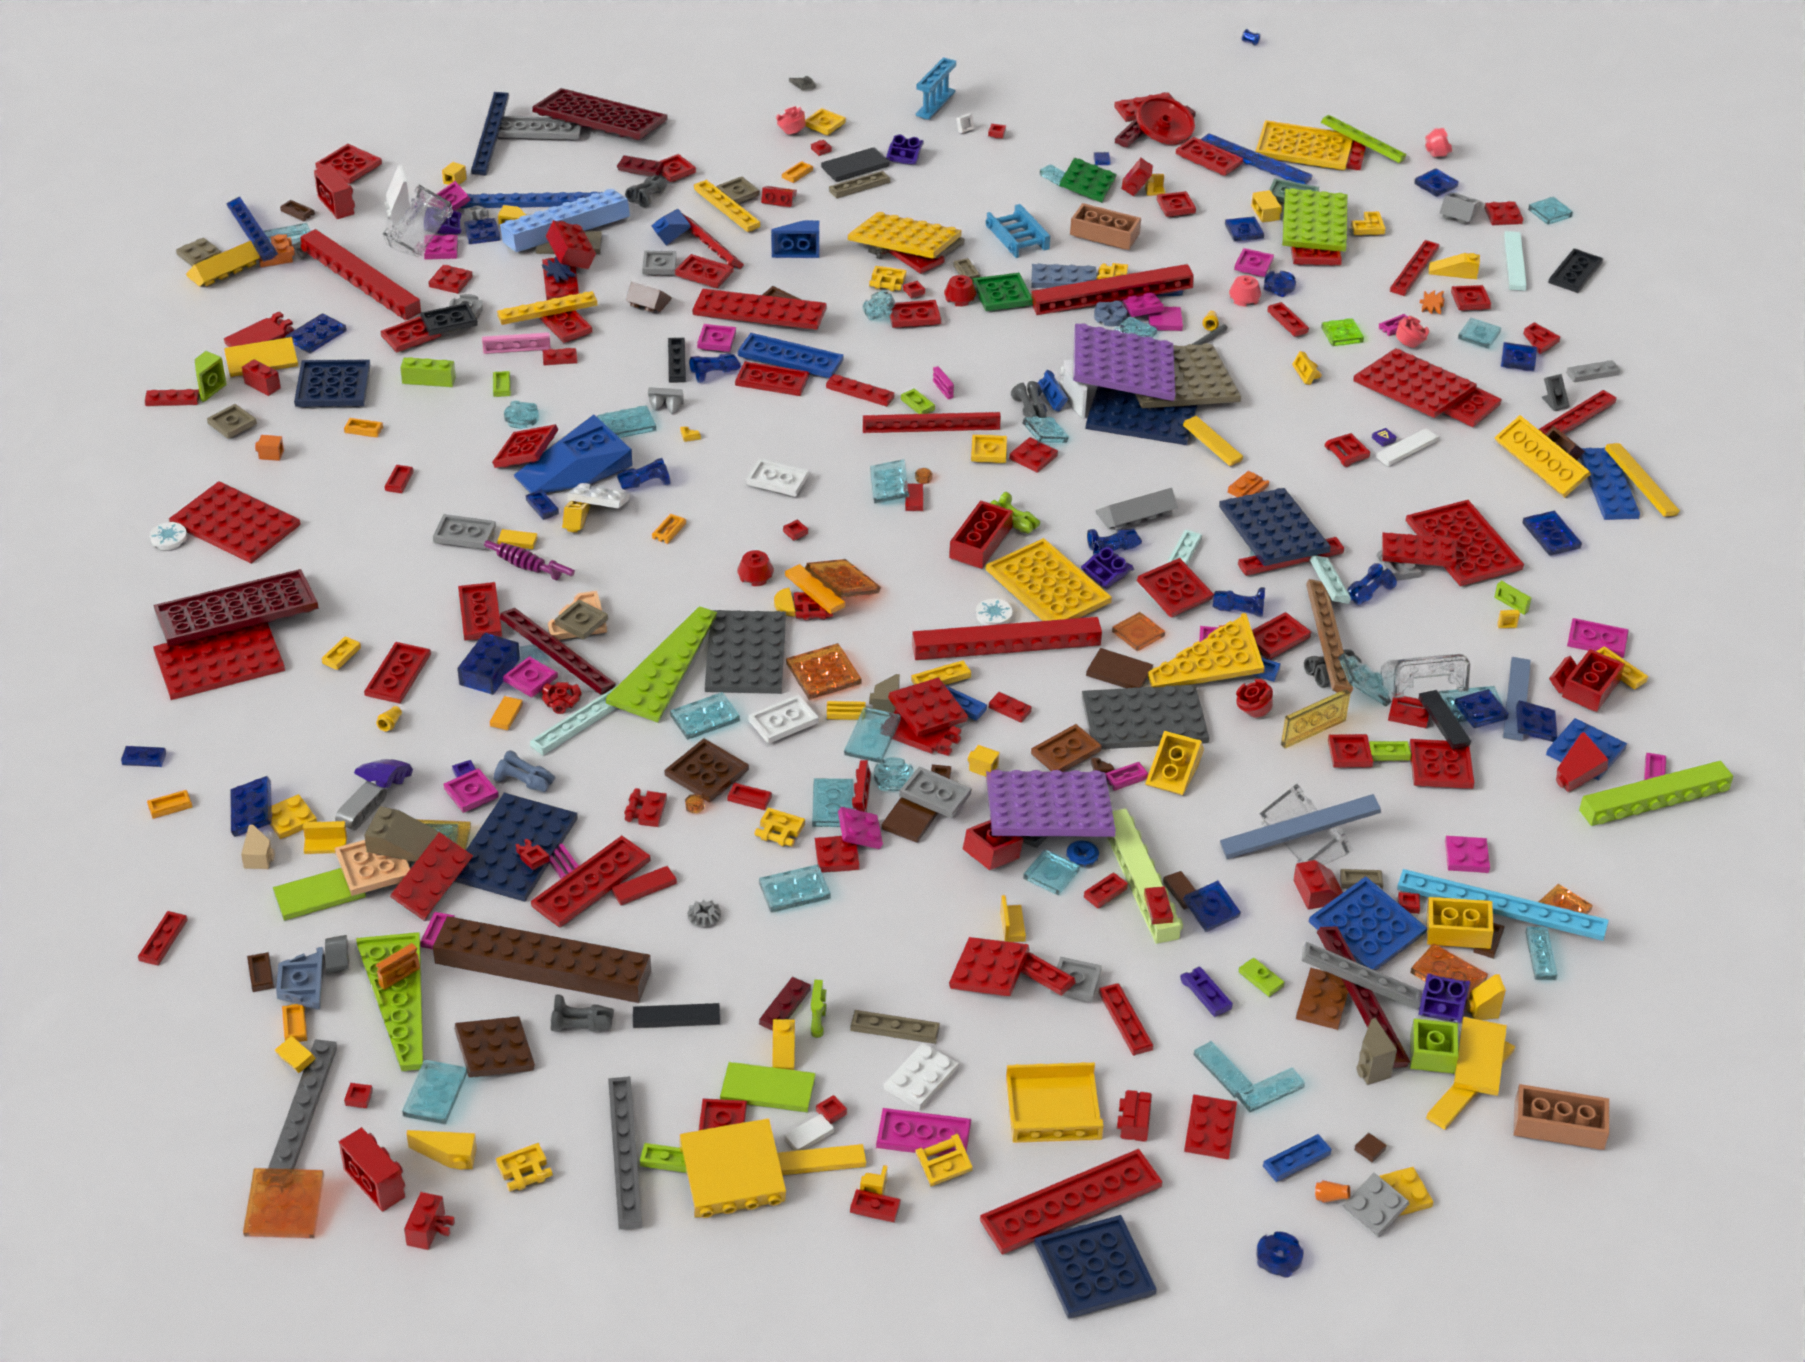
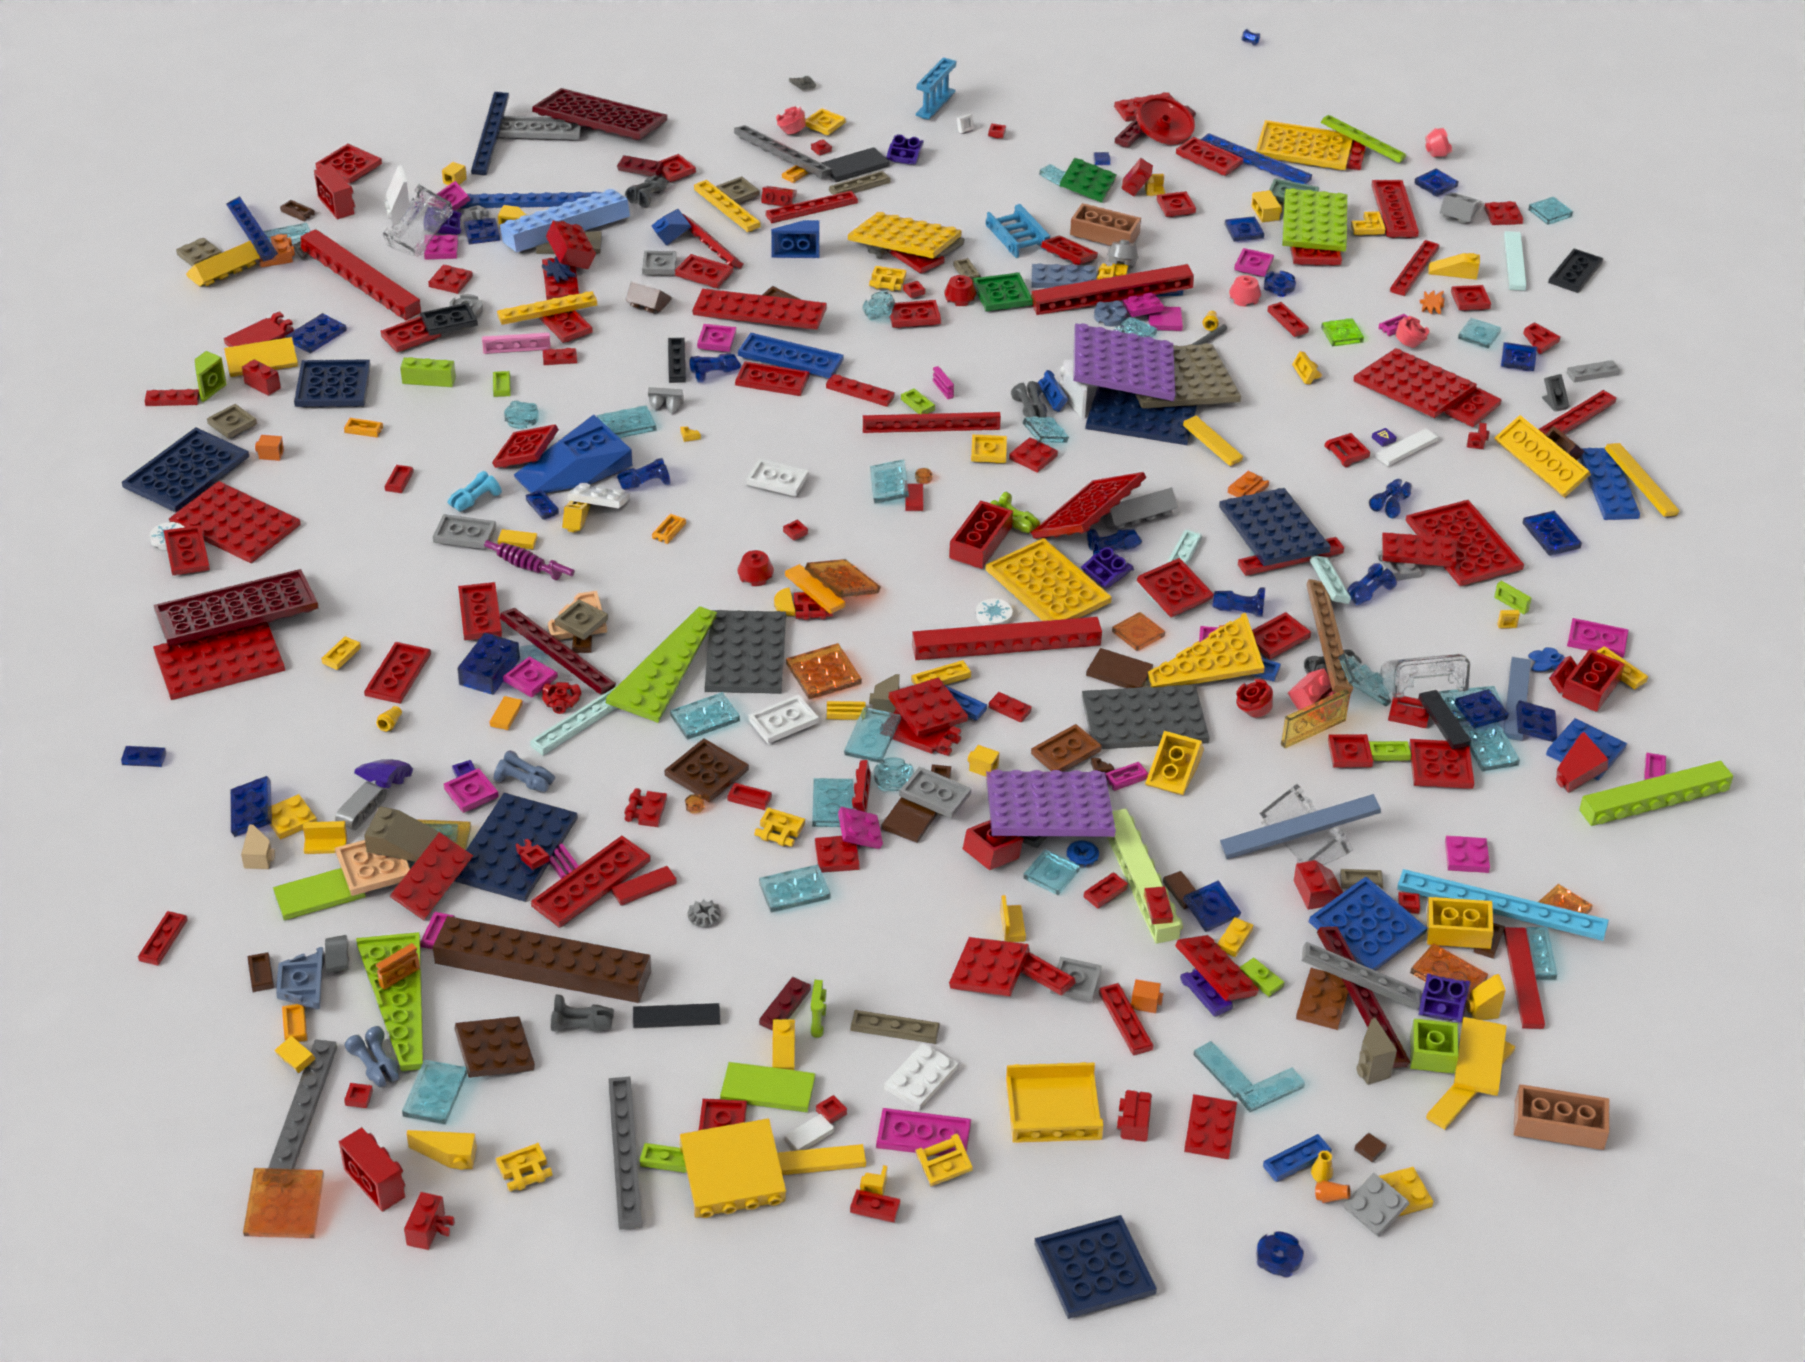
(169, 804): light orange tile -> none
(185, 469): none -> dark blue plate
(186, 550): none -> red plate
(373, 1039): none -> sand blue piece
(465, 497): none -> medium azure piece
(582, 646): none -> reddish brown tile
(783, 151): none -> flat silver plate
(811, 207): none -> red tile
(1069, 250): none -> red plate
(1070, 1201): red plate -> none
(1088, 505): none -> red plate
(1123, 253): none -> light grey cone
(1146, 996): none -> orange brick
(1217, 967): none -> red plate
(1235, 936): none -> yellow plate
(1311, 689): none -> coral slope
(1322, 1168): none -> yellow cone
(1392, 506): none -> clear blue piece
(1395, 208): none -> red plate
(1477, 440): none -> red bracket
(1491, 747): none -> clear light blue plate
(1524, 978): none -> red tile
(1545, 659): none -> blue plate

